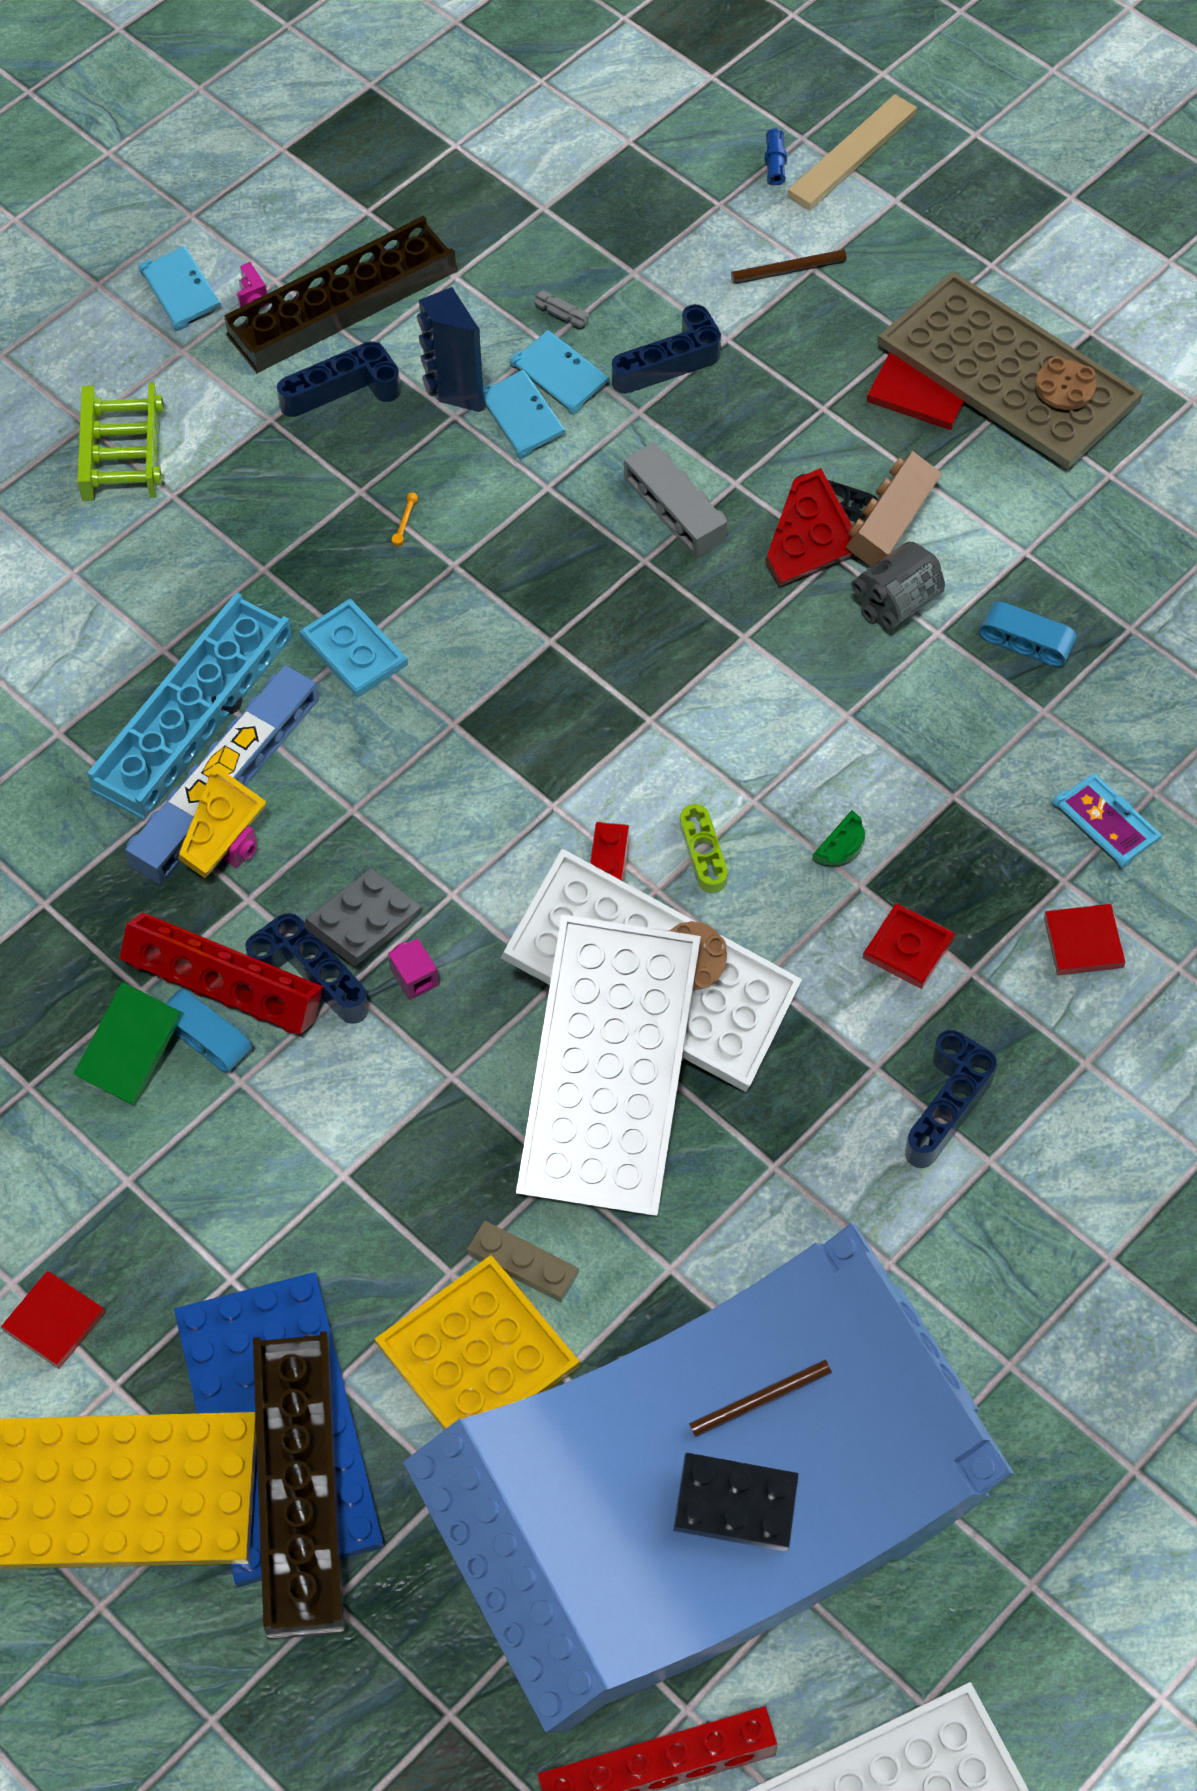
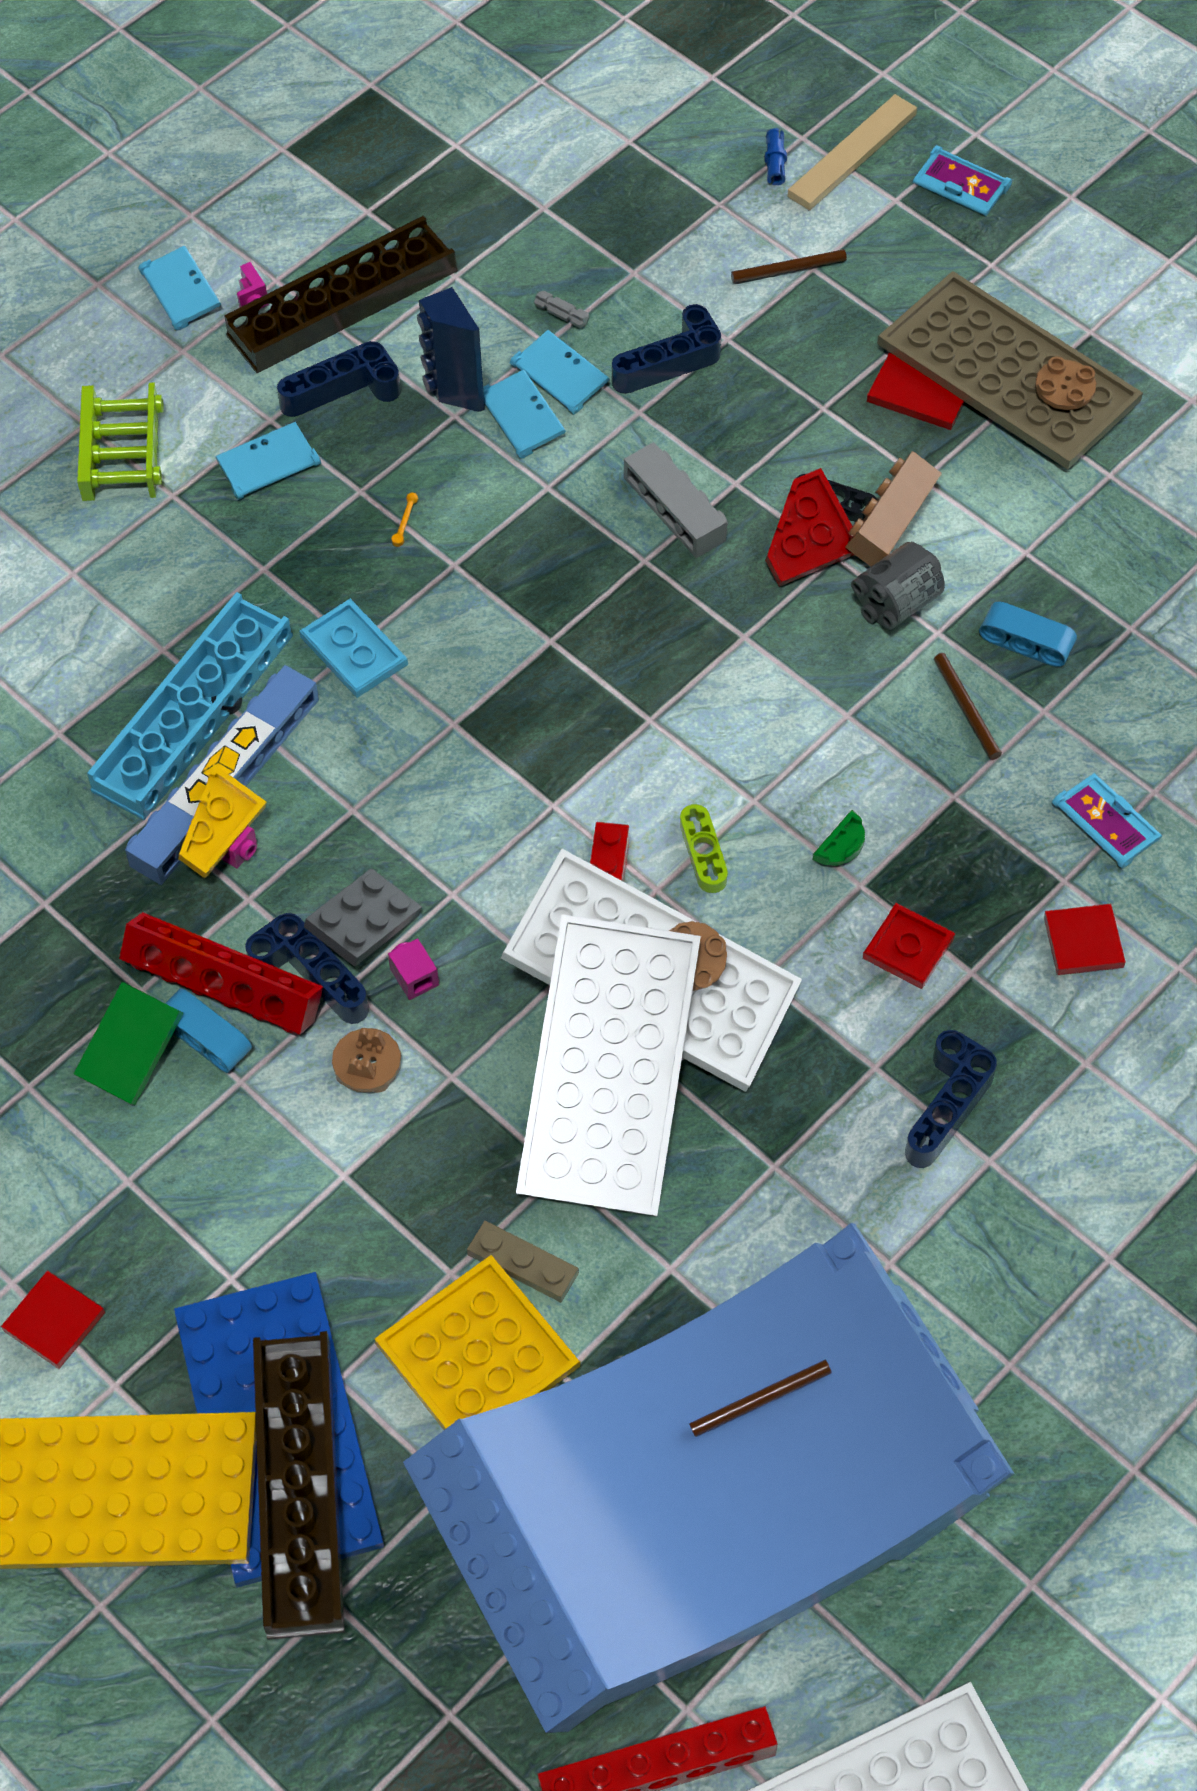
(265, 464): none -> medium azure door
(362, 1074): none -> medium nougat plate
(736, 1502): black plate -> none
(967, 706): none -> reddish brown bar
(976, 185): none -> door

